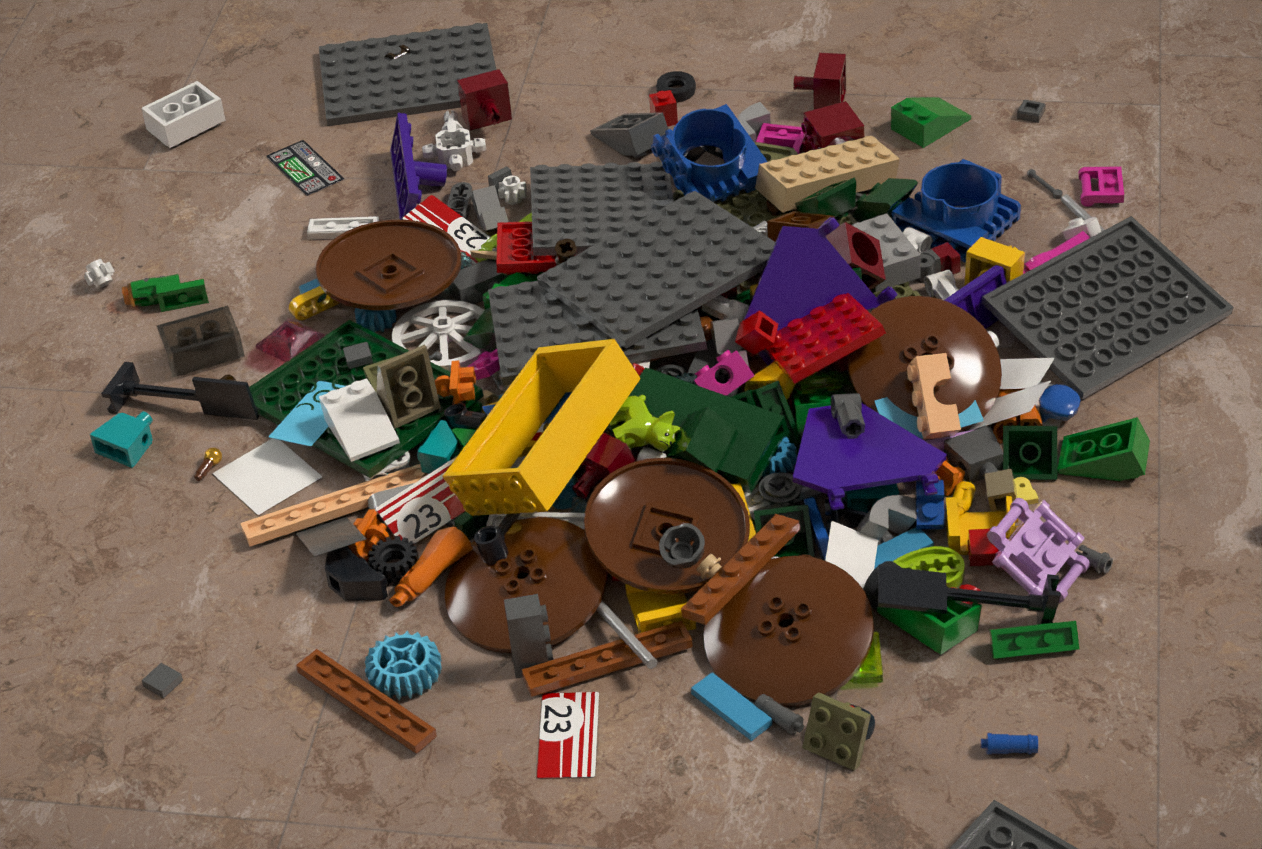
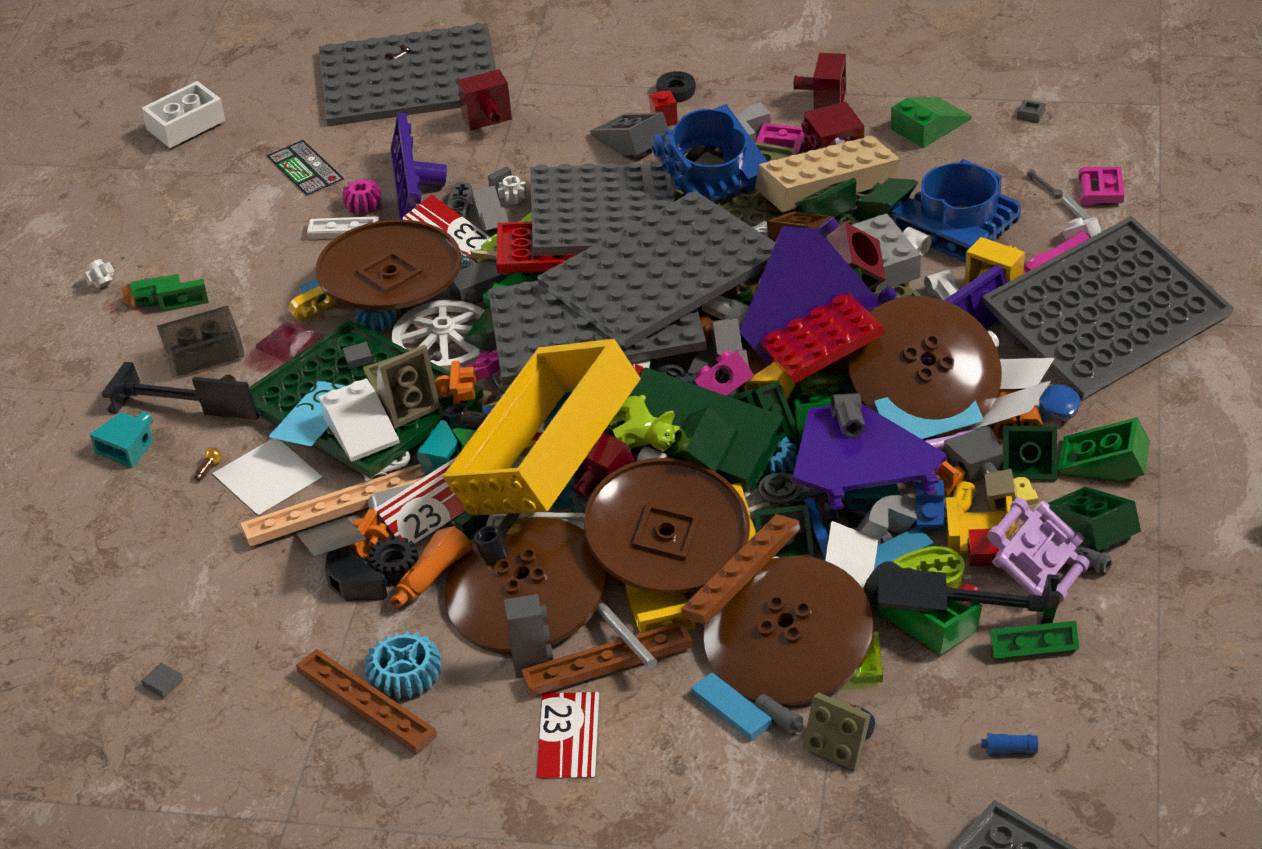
(361, 196): none -> dark pink gear
(454, 144): white piece -> none
(565, 249): dark brown bush -> none
(681, 553): dark grey helmet -> none
(709, 566): tan plate -> none
(756, 332): red brick -> none
(934, 418): light nougat arch -> none
(939, 259): leg -> none
(1098, 517): none -> dark green slope

